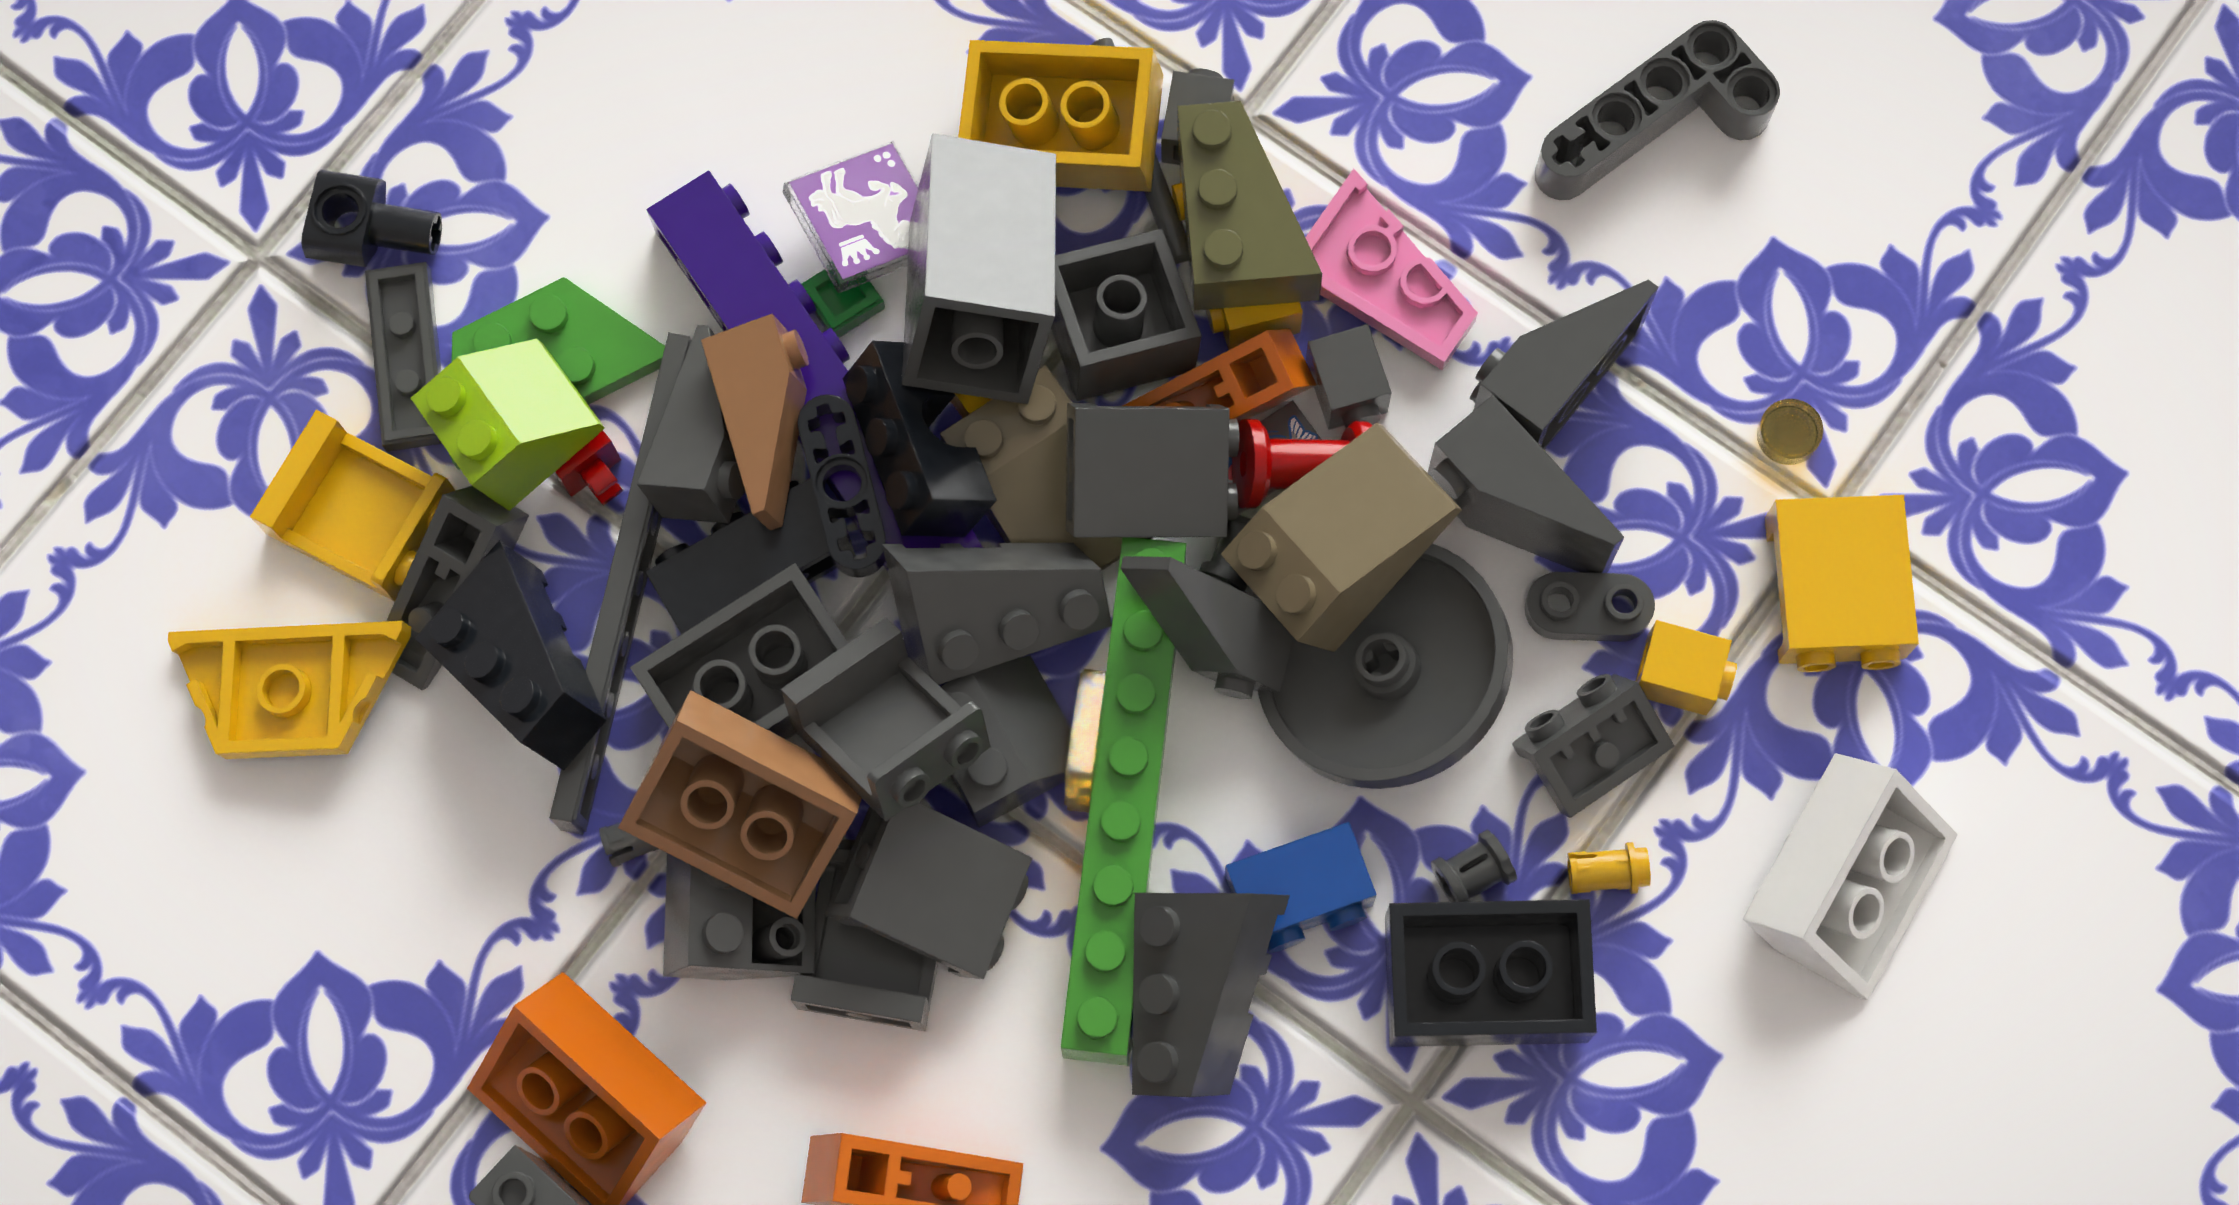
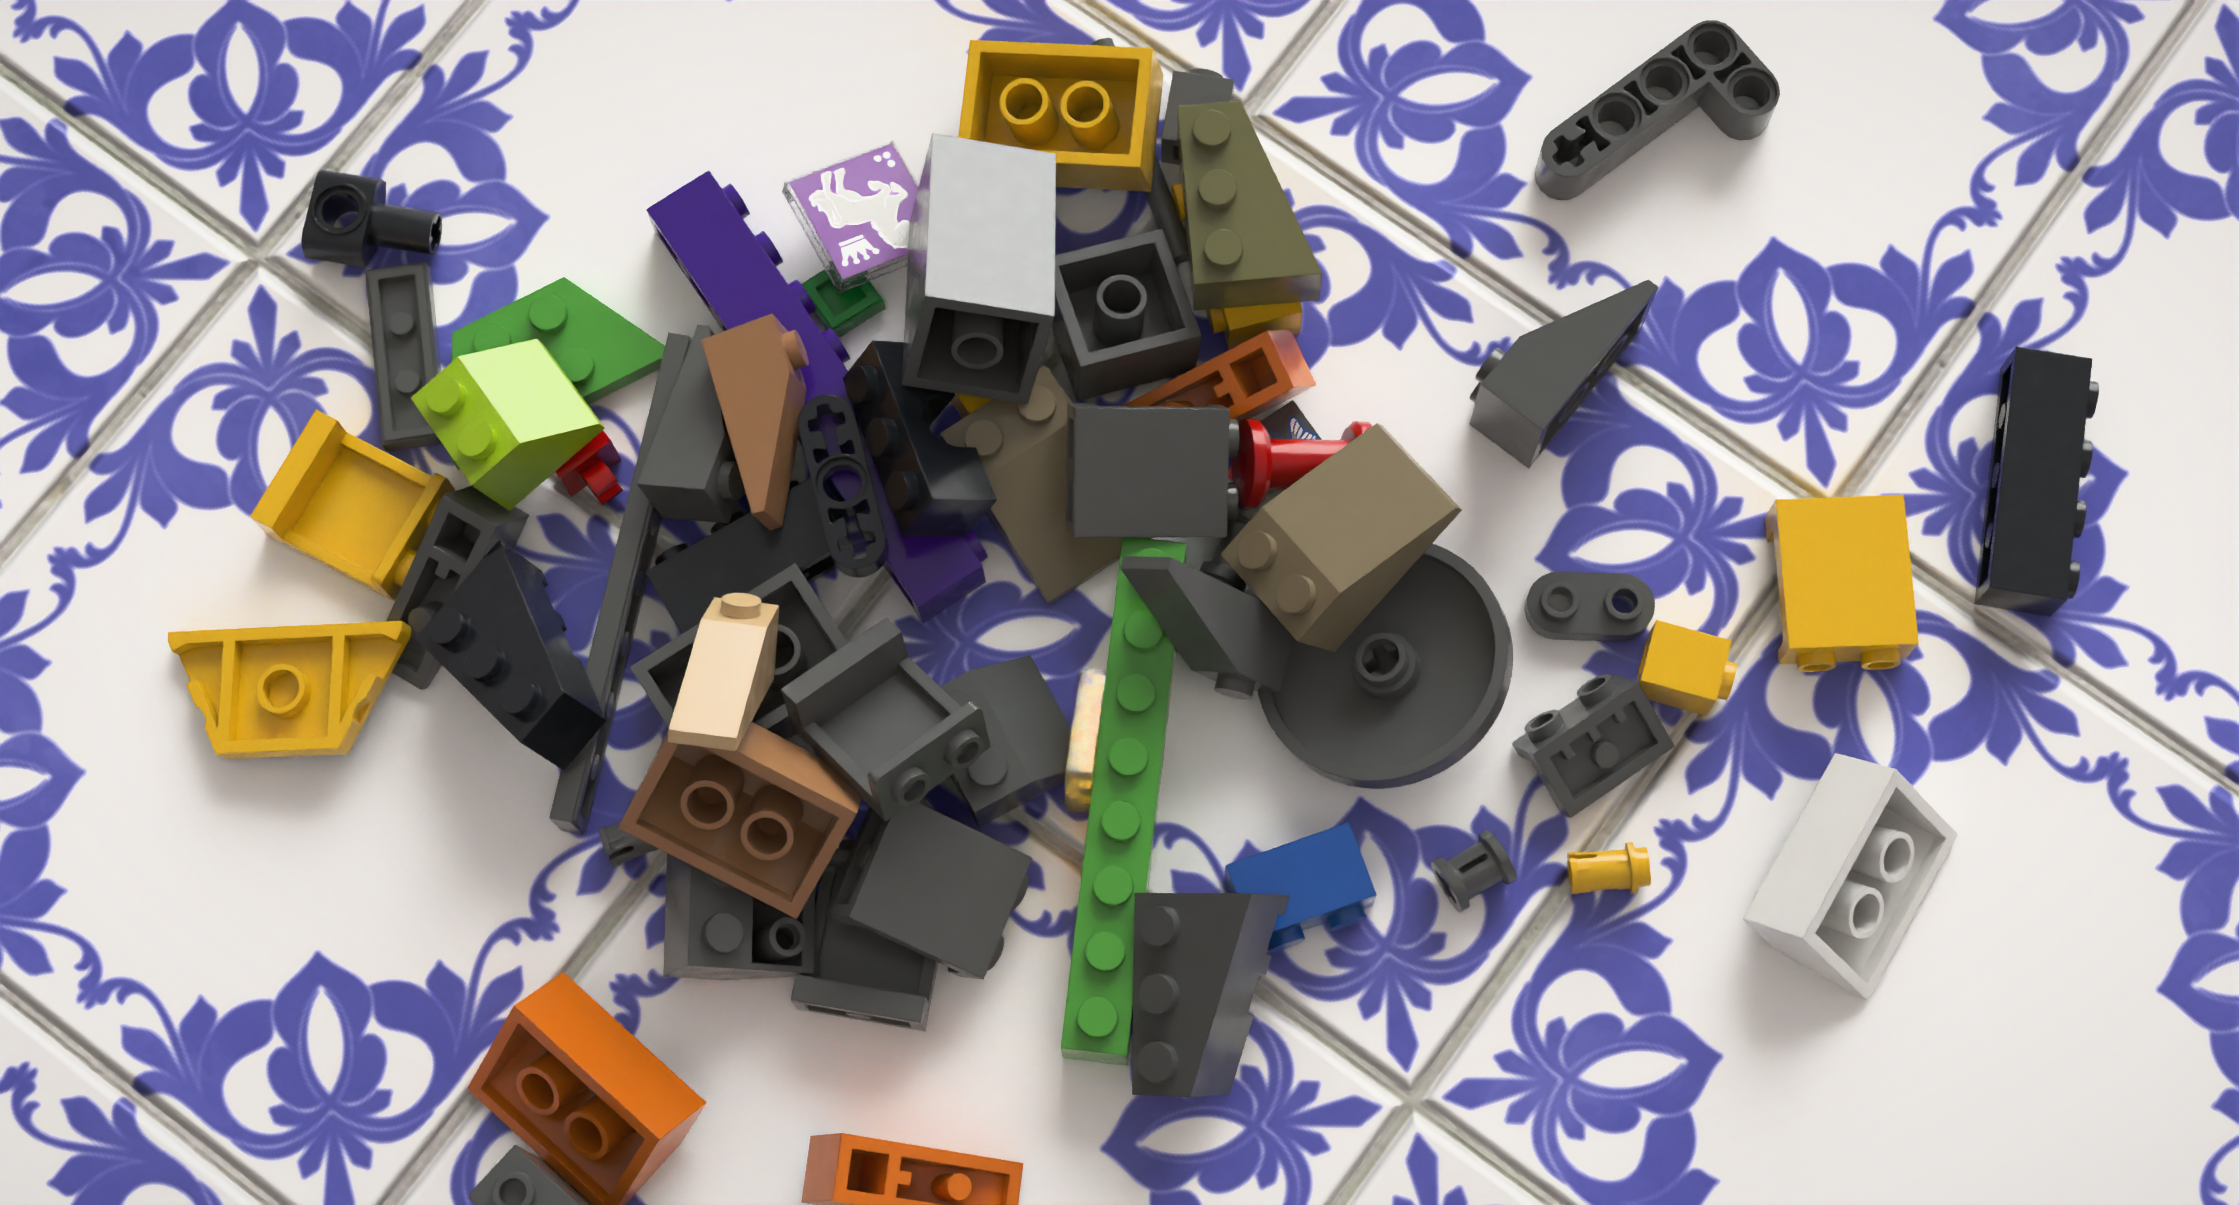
(726, 672): none -> slope
(992, 603): dark grey wedge -> none
(1348, 377): dark grey brick -> none
(1385, 278): bright pink wing -> none
(1490, 973): black brick -> none
(1520, 492): dark grey slope -> none
(1789, 431): clear yellow tile -> none
(2035, 482): none -> black brick

